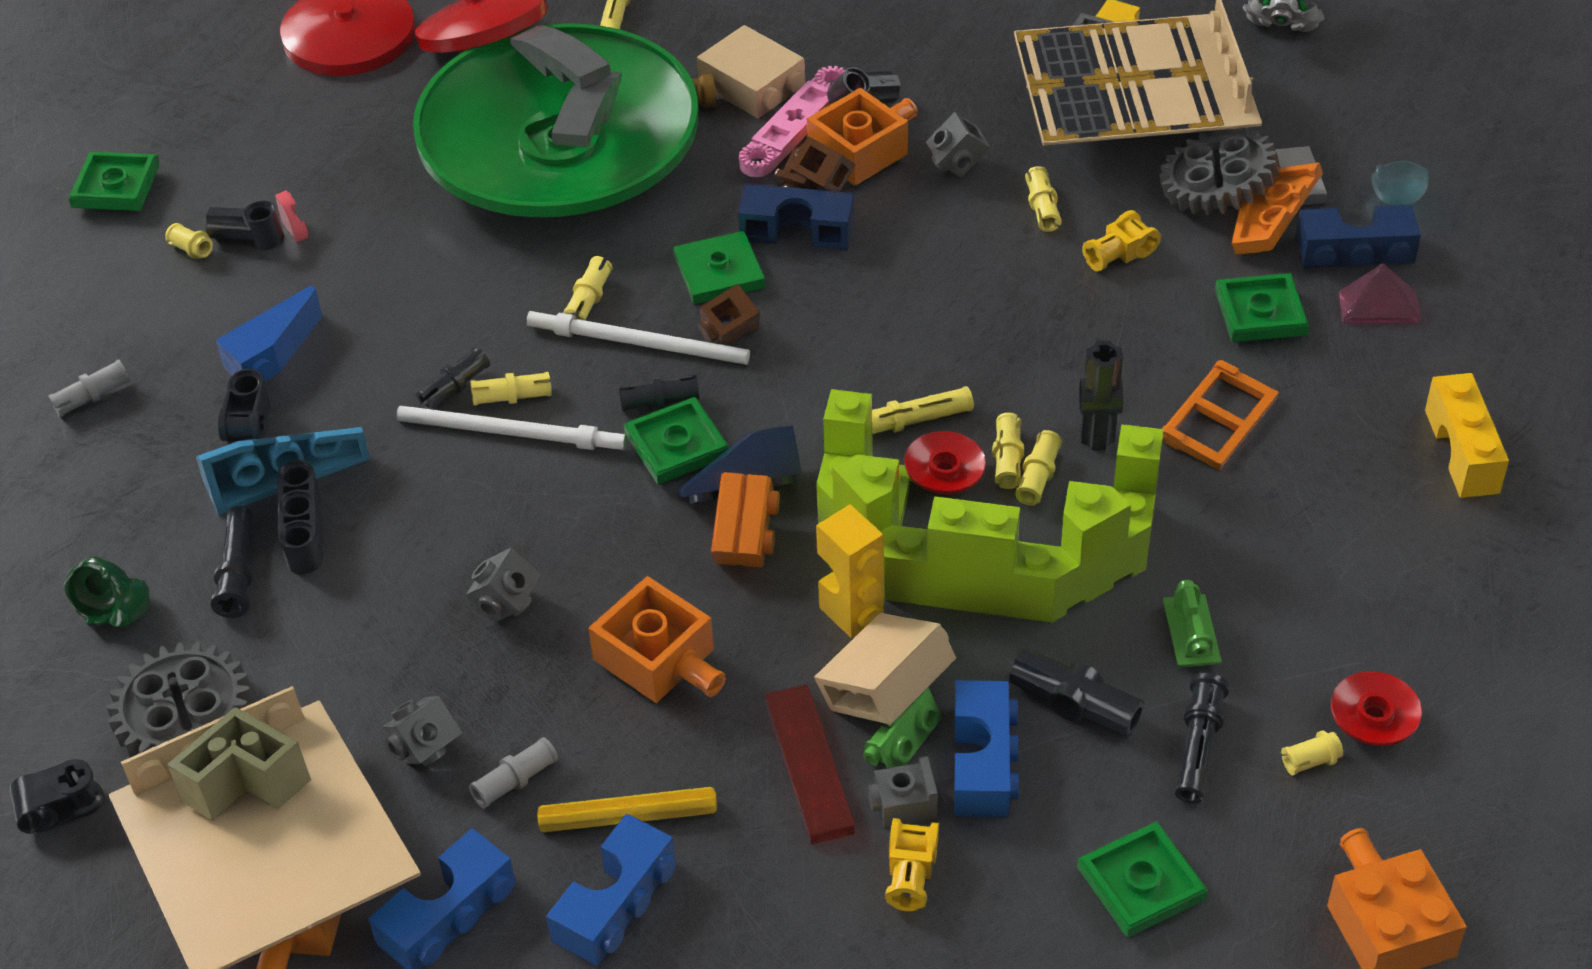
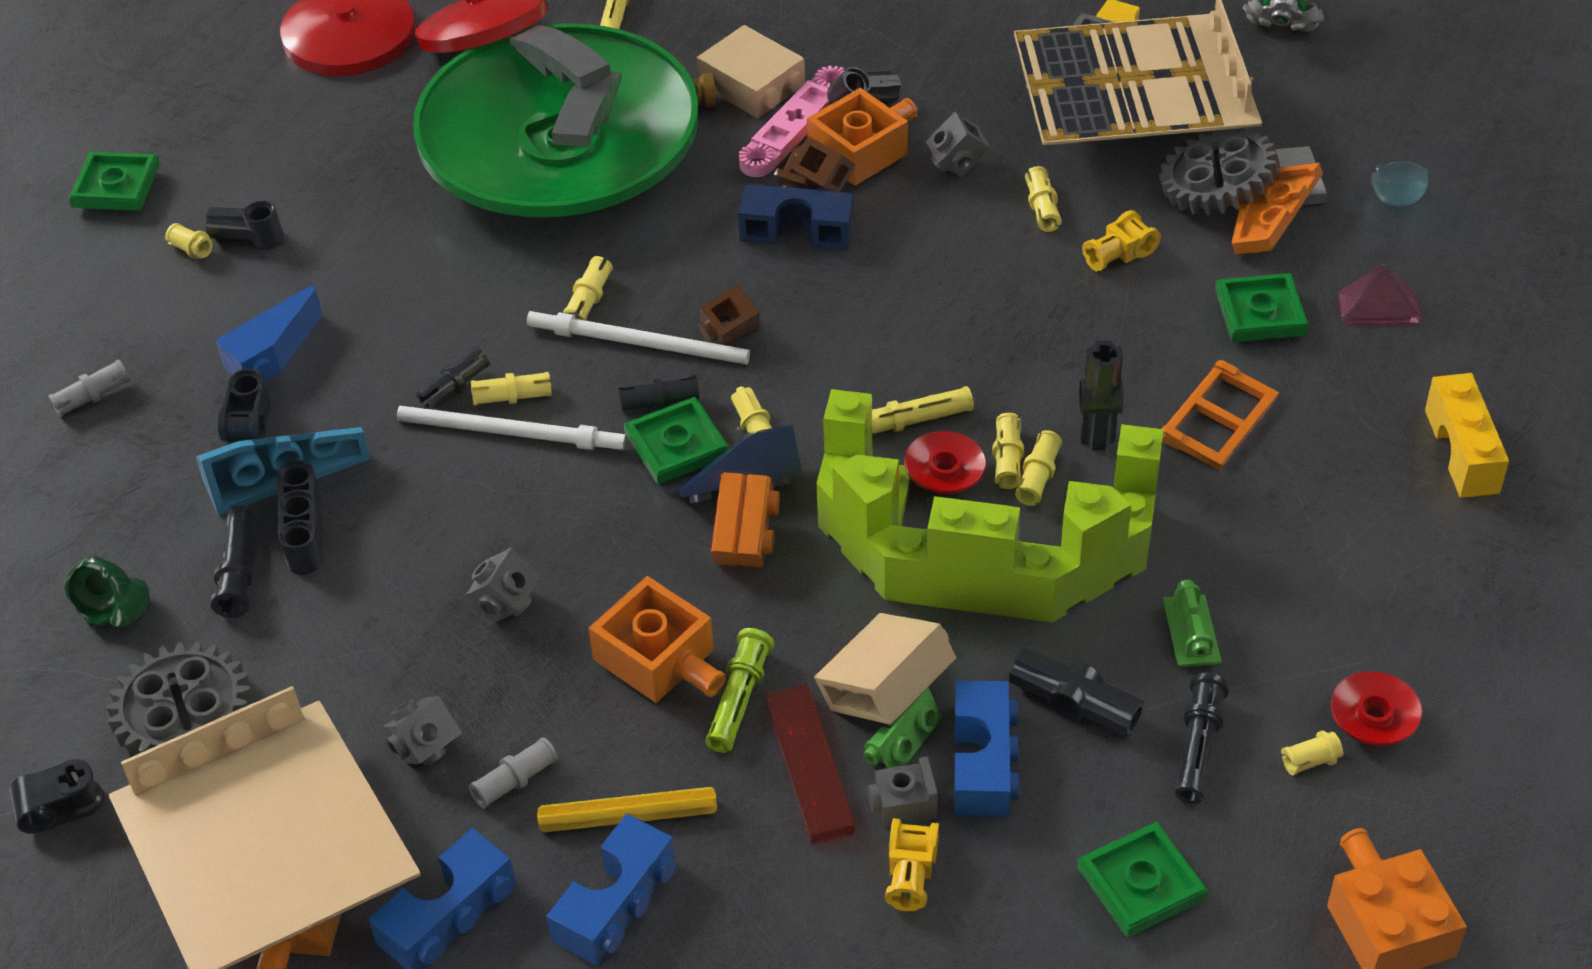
(237, 758): olive brick -> none
(289, 218): coral tile -> none
(717, 265): green plate -> none
(743, 674): none -> lime pin
(750, 411): none -> light yellow axle
(856, 554): yellow arch -> none
(1330, 242): dark blue arch -> none

